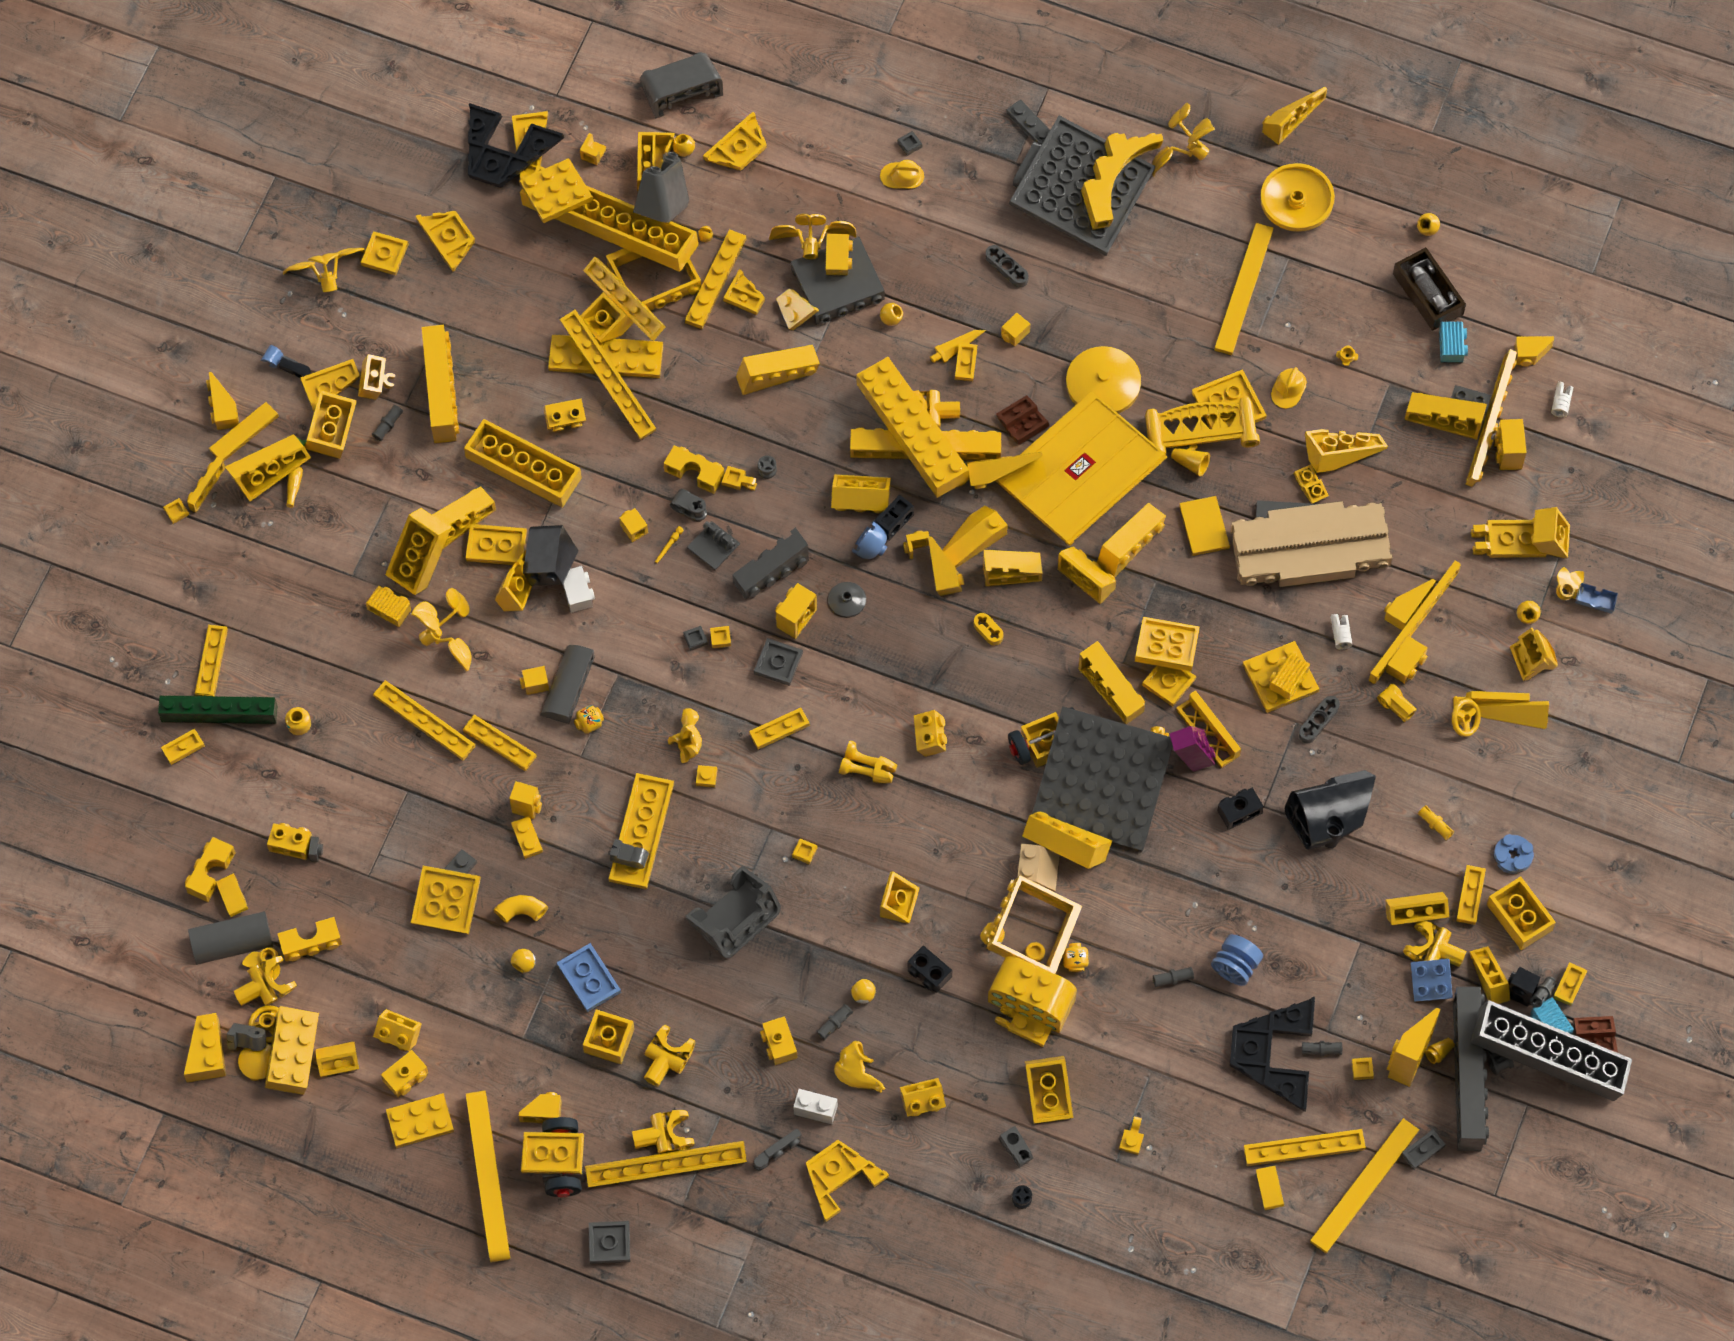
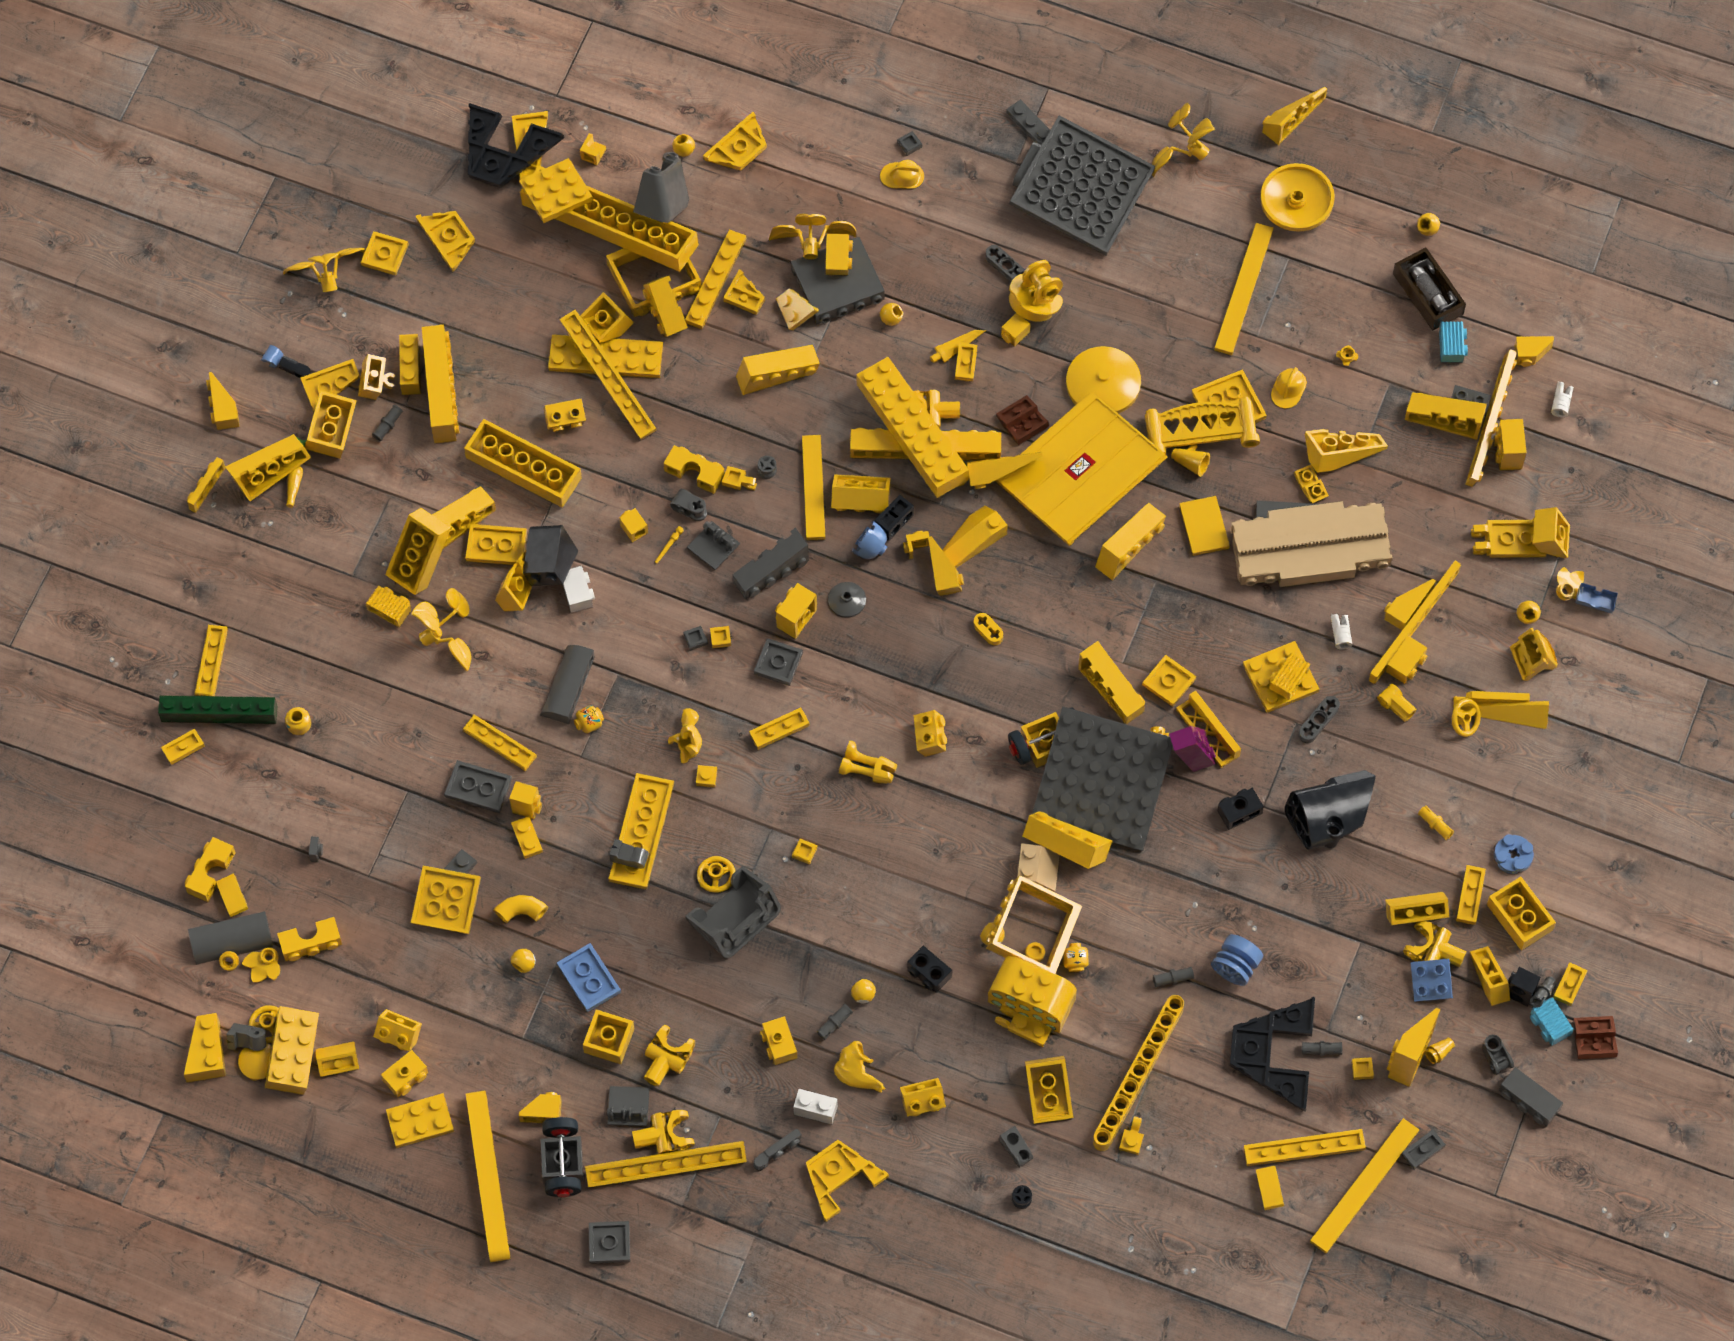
(176, 510): yellow tile -> none
(229, 966): none -> yellow plate
(244, 432): yellow tile -> none
(263, 984): yellow connector -> none
(289, 841): yellow brick -> none
(409, 364): none -> yellow brick
(424, 720): yellow plate -> none
(478, 786): none -> dark grey plate
(534, 680): yellow brick -> none
(552, 1153): yellow tile -> none
(624, 298): yellow plate -> none
(628, 1106): none -> dark grey hinge
(650, 150): yellow wedge -> none
(664, 306): none -> yellow wedge
(680, 81): dark grey windscreen -> none
(704, 234): yellow hinge -> none
(712, 868): none -> yellow piece
(813, 487): none -> yellow tile
(898, 899): yellow slope -> none
(1011, 567): yellow wedge -> none
(1036, 293): none -> yellow piece
(1086, 574): yellow slope -> none
(1120, 152): yellow arch -> none
(1134, 1080): none -> yellow beam
(1167, 644): yellow plate -> none
(1469, 1072): dark grey brick -> none
(1530, 1097): none -> dark grey brick
(1551, 1050): dark grey brick -> none

